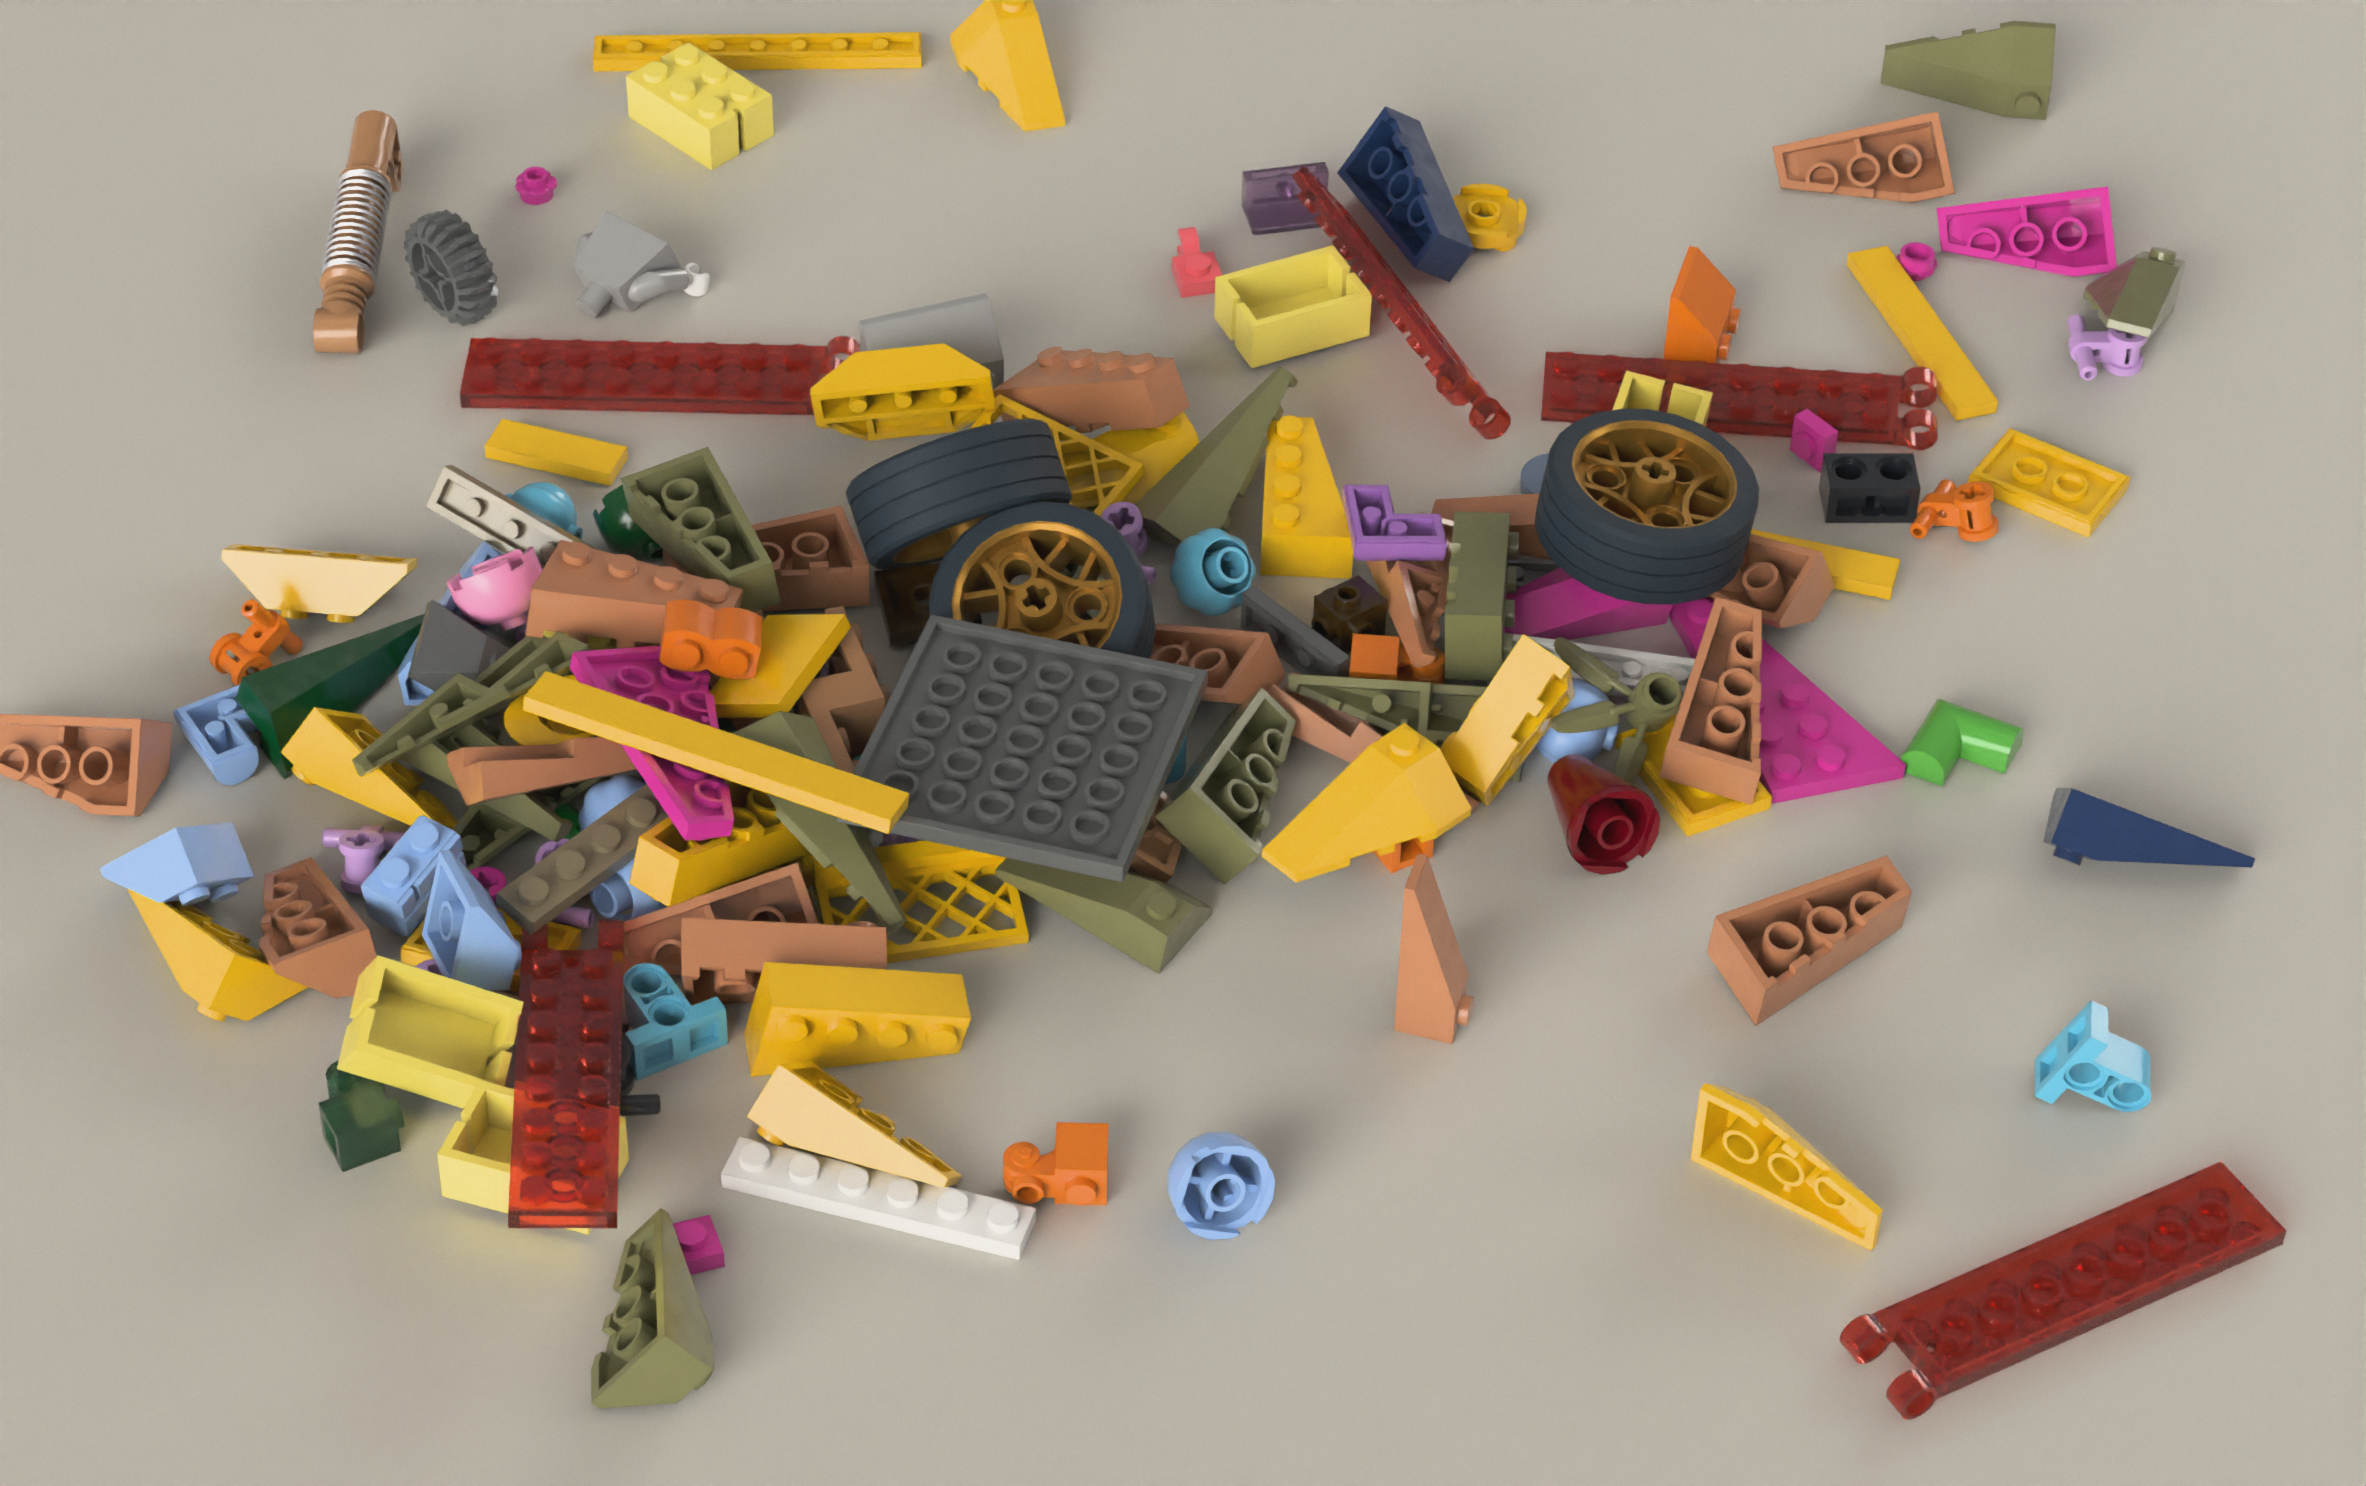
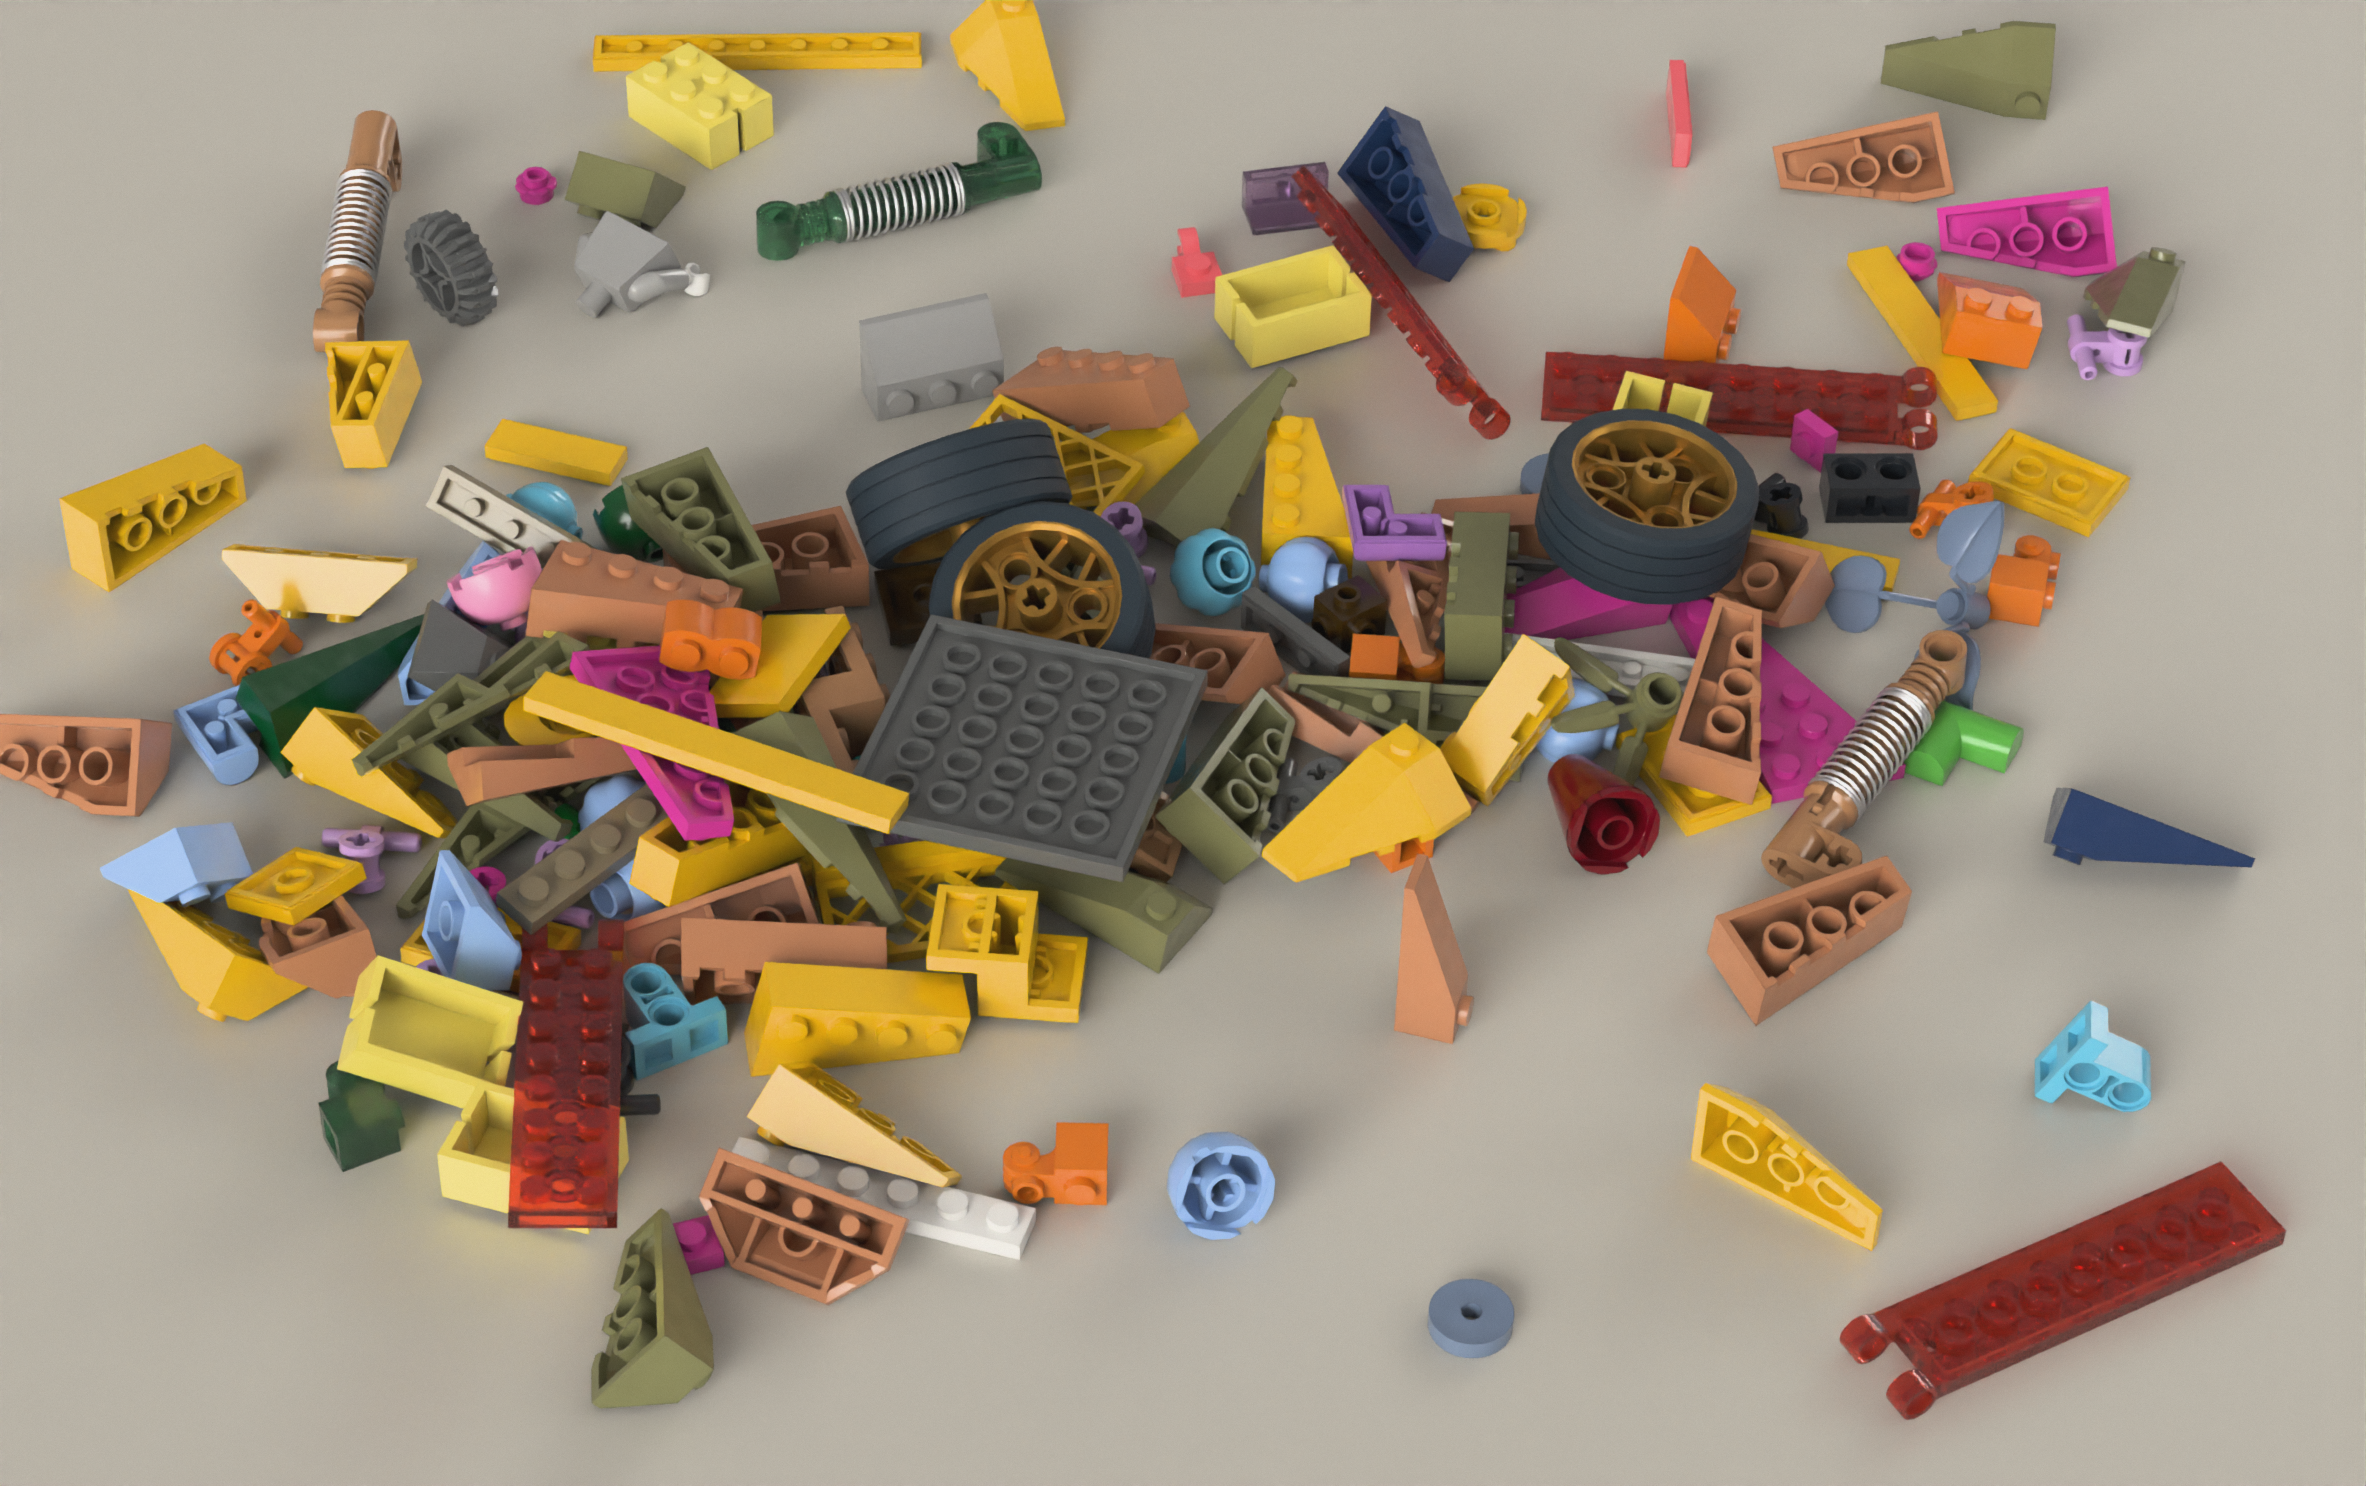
(148, 512): none -> yellow wedge
(295, 885): none -> yellow tile
(370, 398): none -> yellow wedge
(402, 882): light blue brick -> none
(622, 189): none -> olive slope
(646, 375): clear red hinge -> none
(797, 1229): none -> nougat wedge
(903, 393): yellow wedge -> none
(1002, 170): none -> clear green piece
(1015, 966): none -> yellow bracket
(1299, 573): none -> light blue plant
(1299, 791): none -> dark grey piece
(1470, 1337): none -> sand blue piece
(1679, 113): none -> coral tile
(1780, 507): none -> black piece
(1834, 801): none -> medium nougat piece
(1968, 543): none -> sand blue plant
(1988, 320): none -> orange slope
(2020, 582): none -> orange brick

